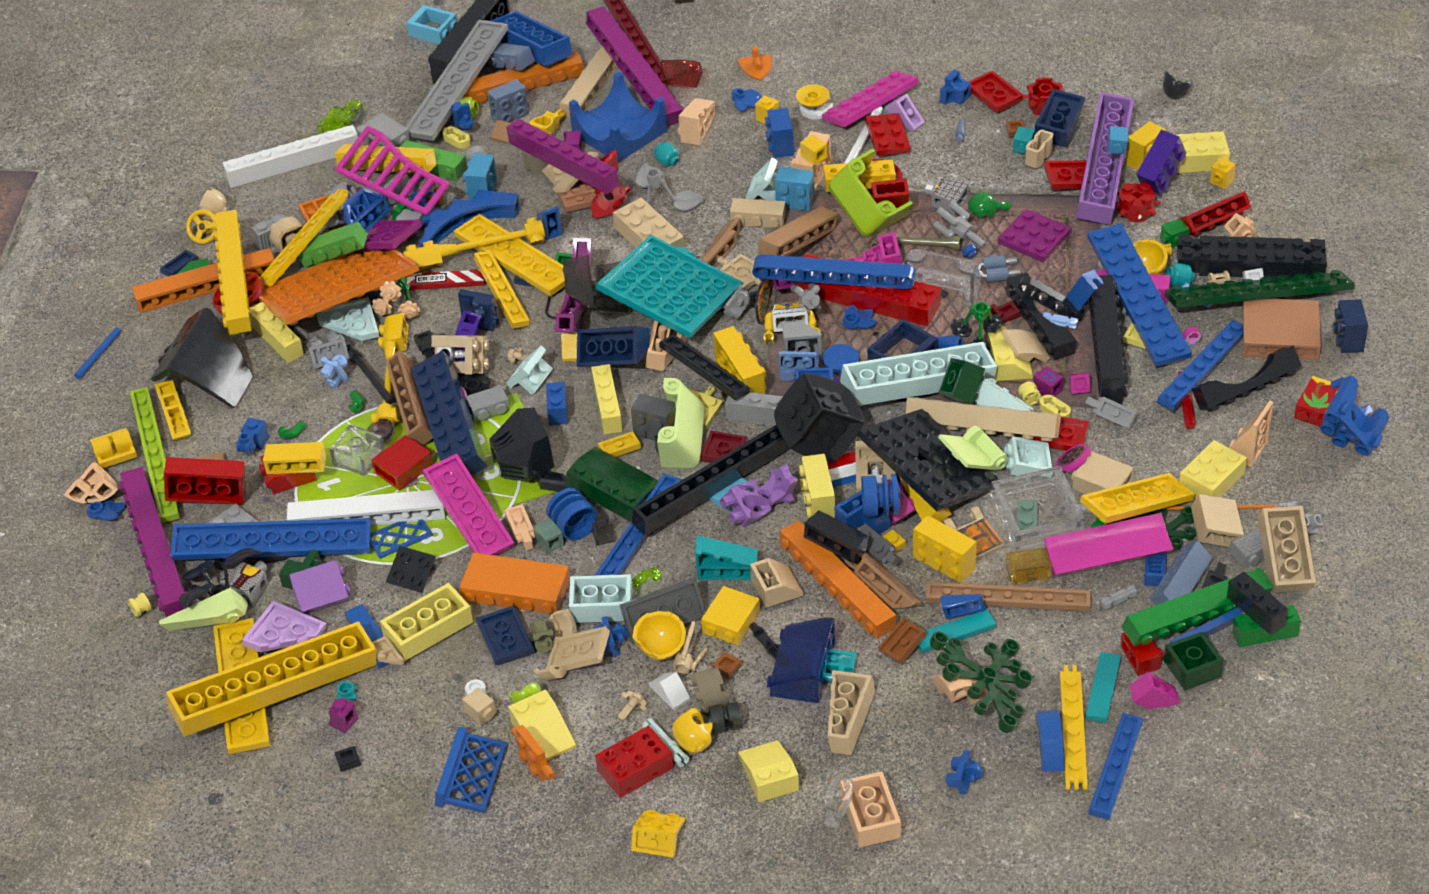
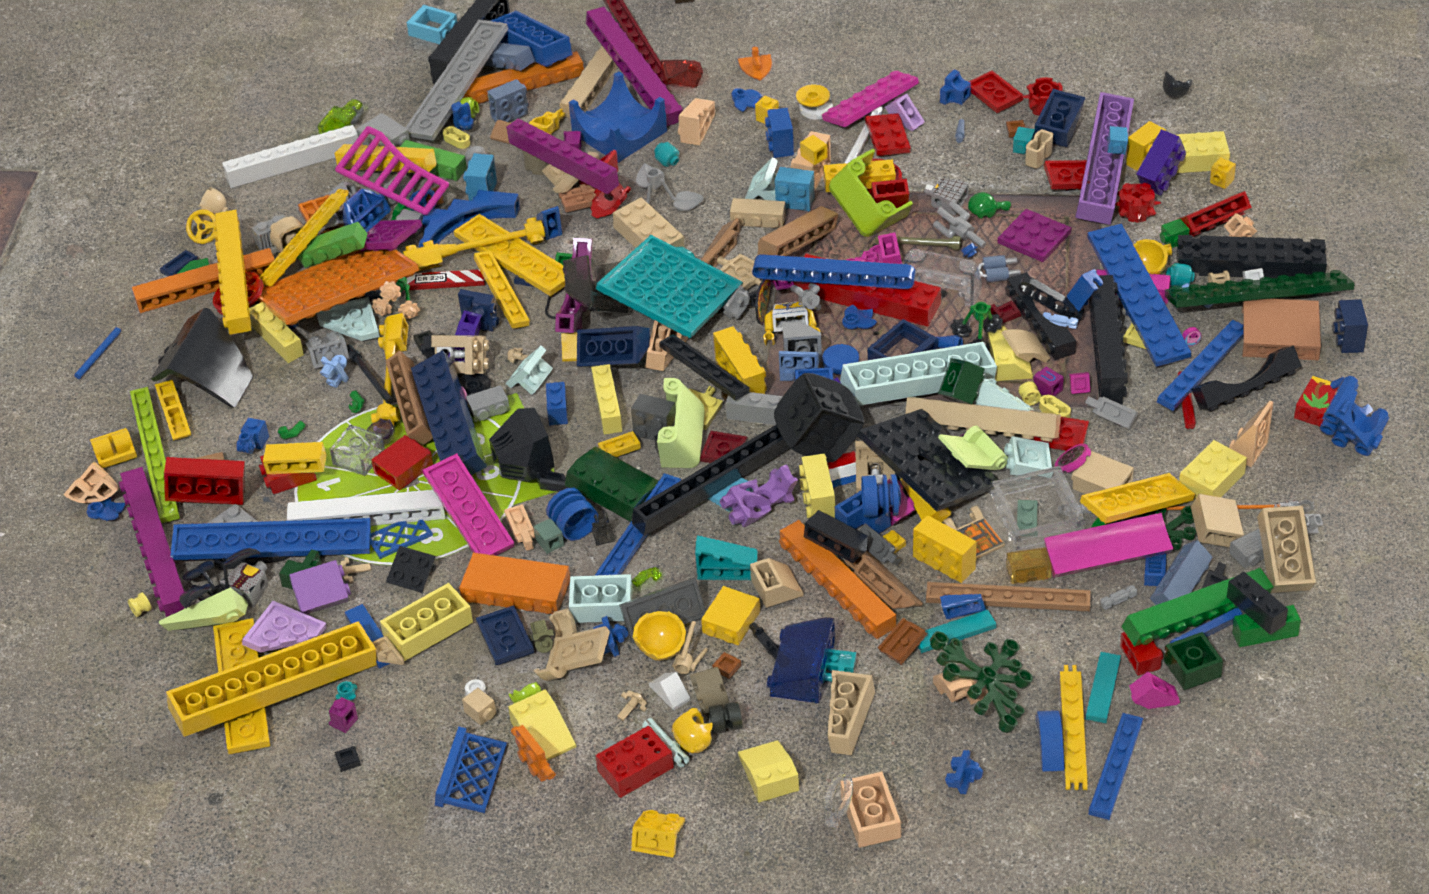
(353, 569): none -> tan piece

